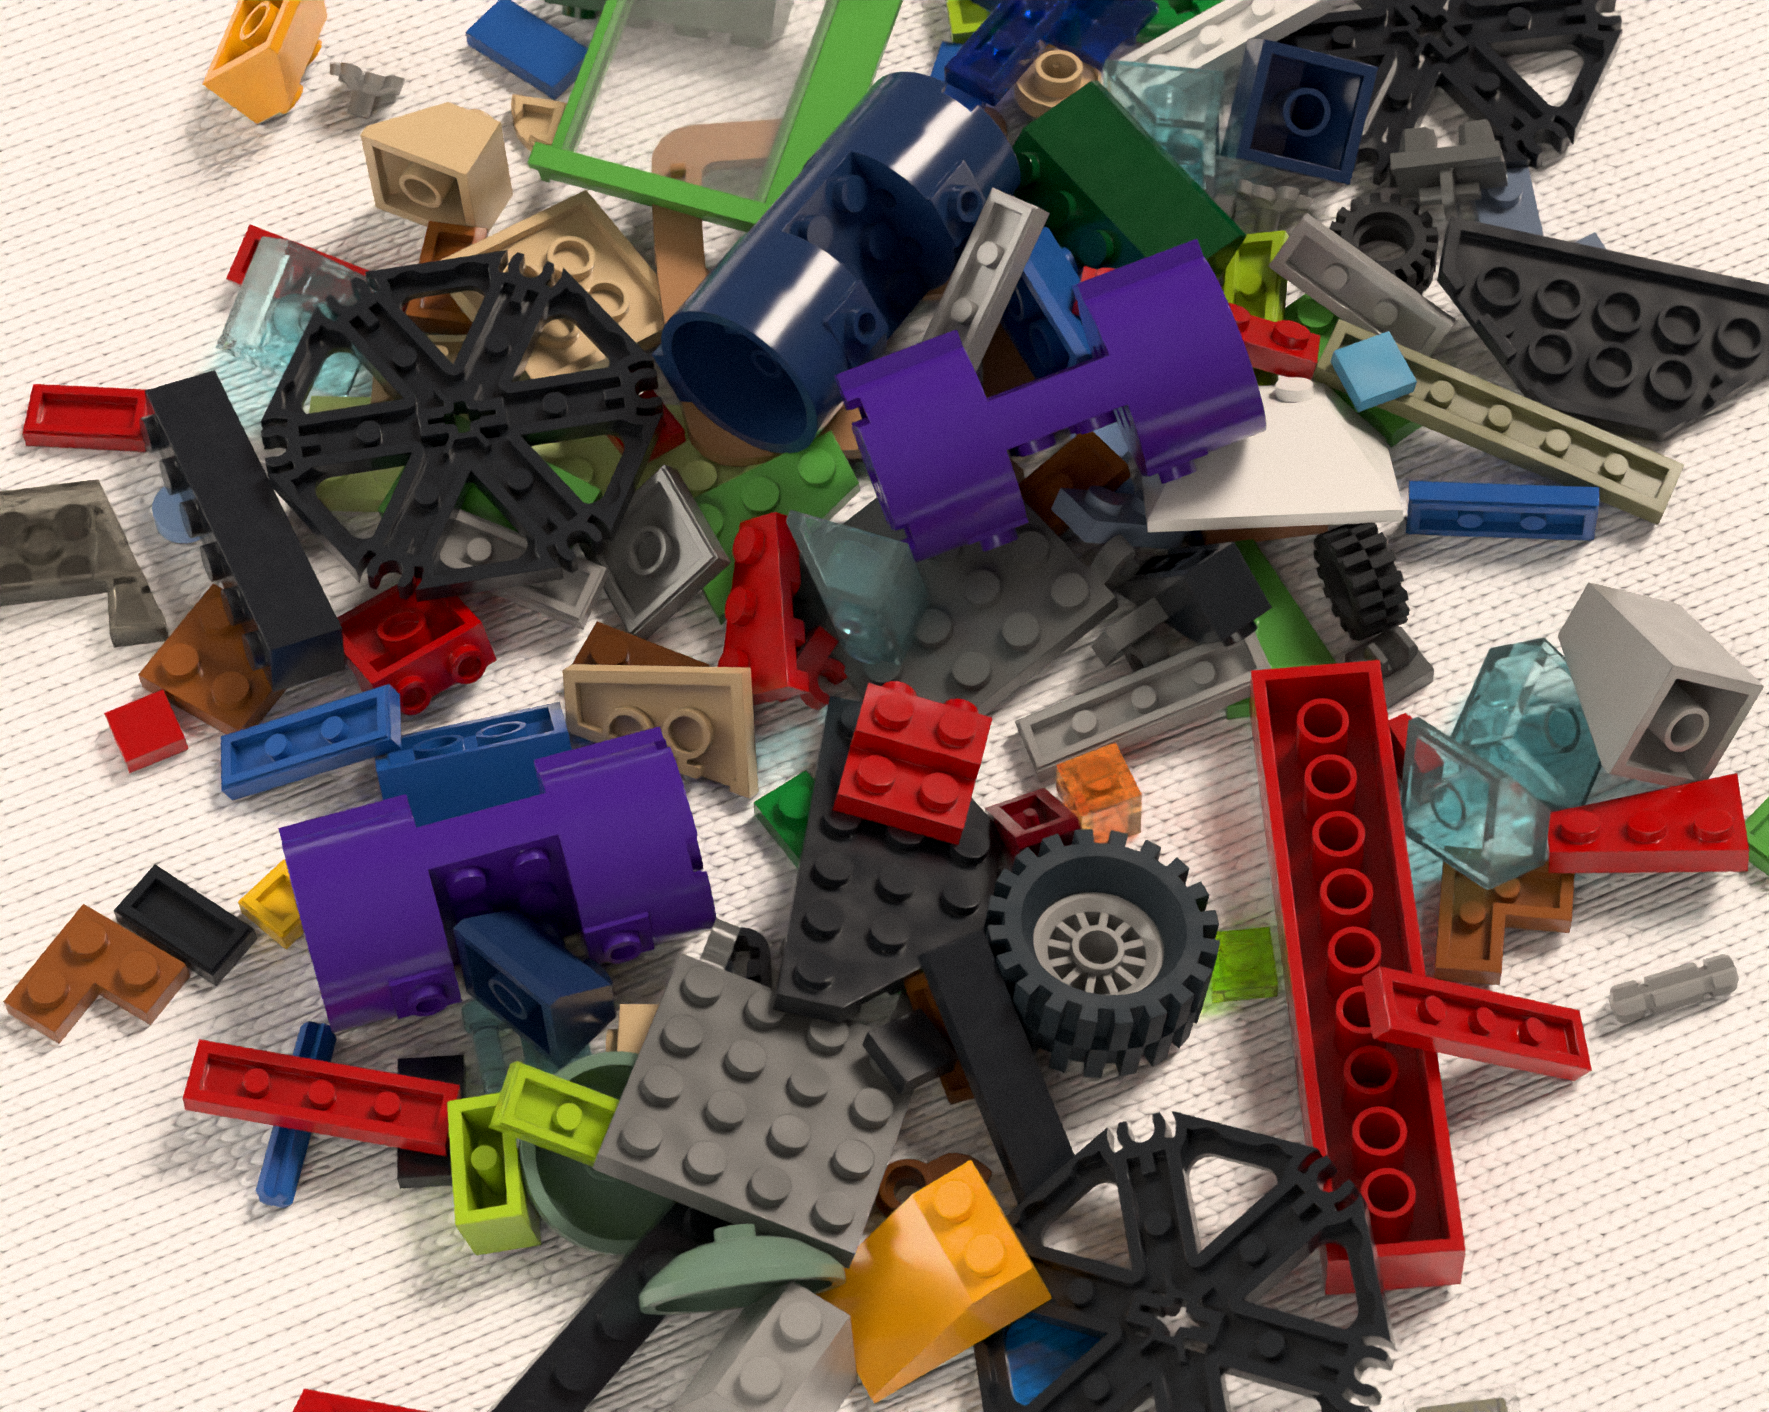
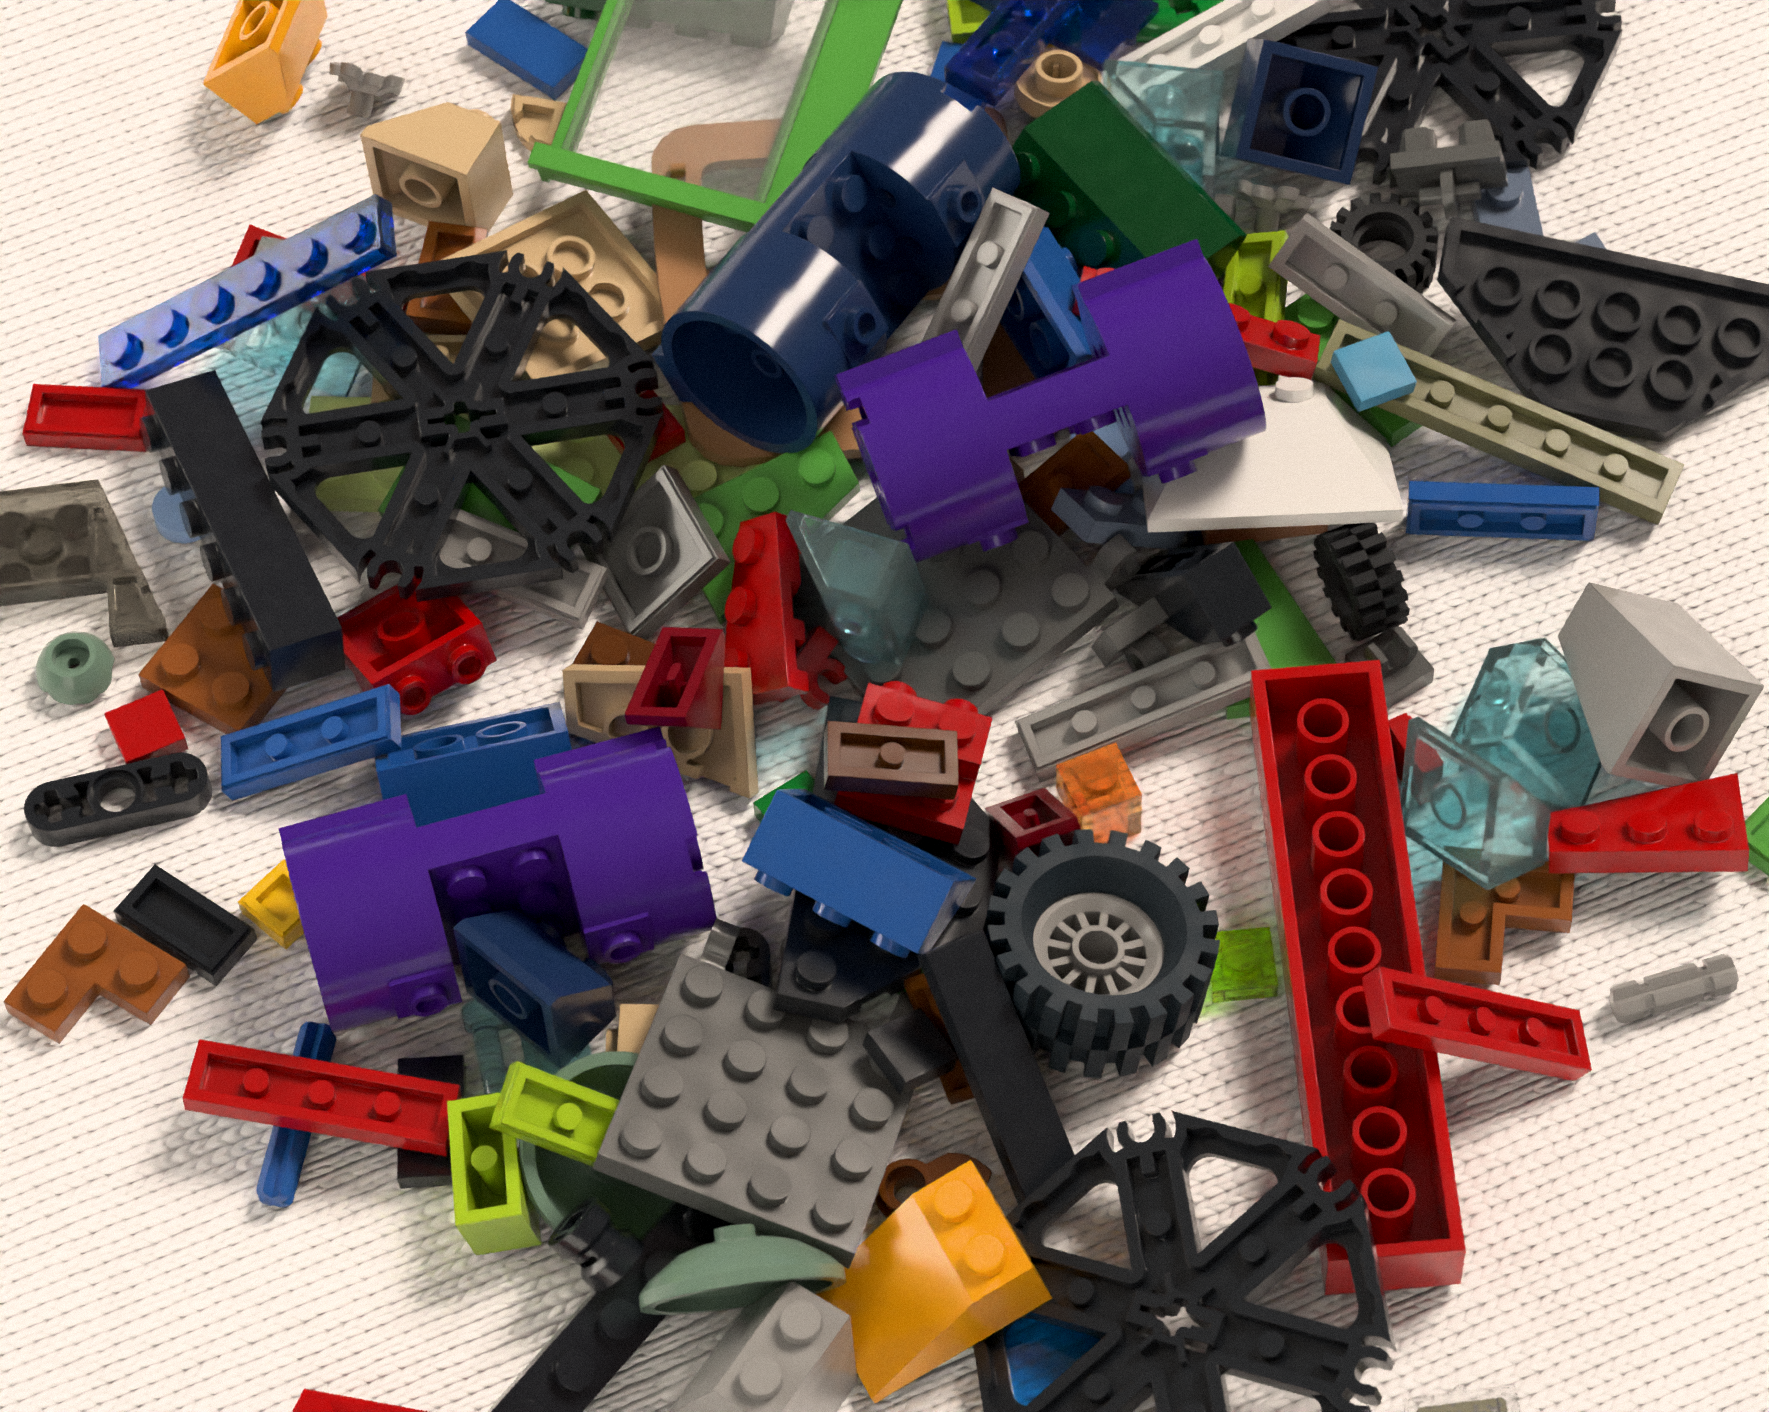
(78, 684): none -> sand green plate
(94, 785): none -> black beam
(248, 294): none -> clear blue plate
(596, 1244): none -> black wheel
(681, 681): none -> dark red slope
(856, 872): none -> blue slope
(890, 760): none -> reddish brown plate

